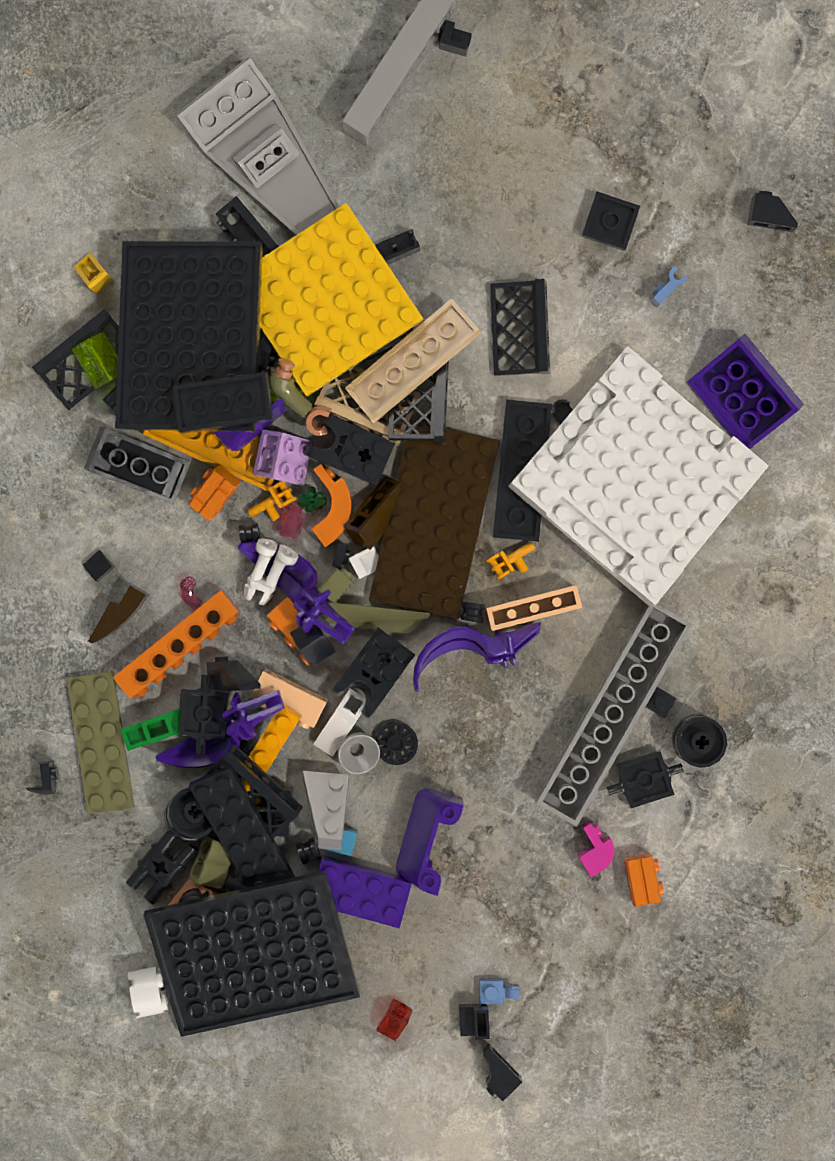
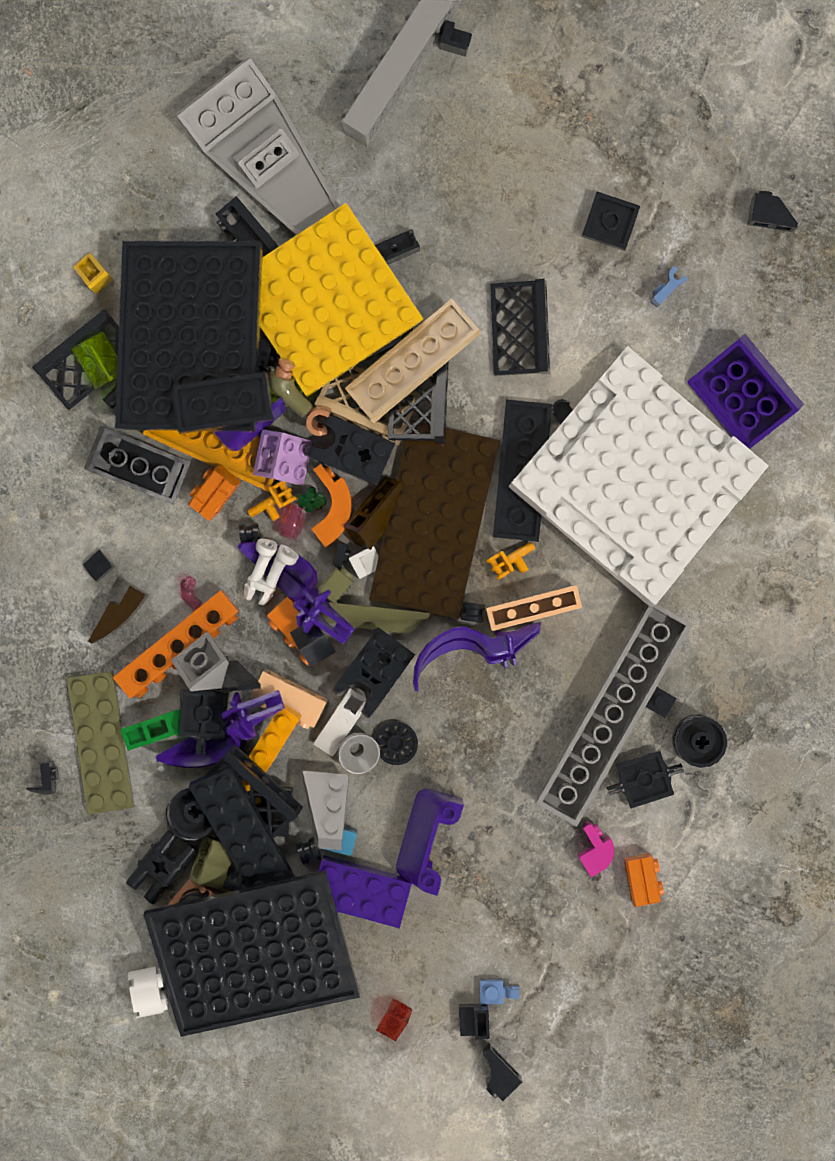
(202, 664): none -> light grey slope

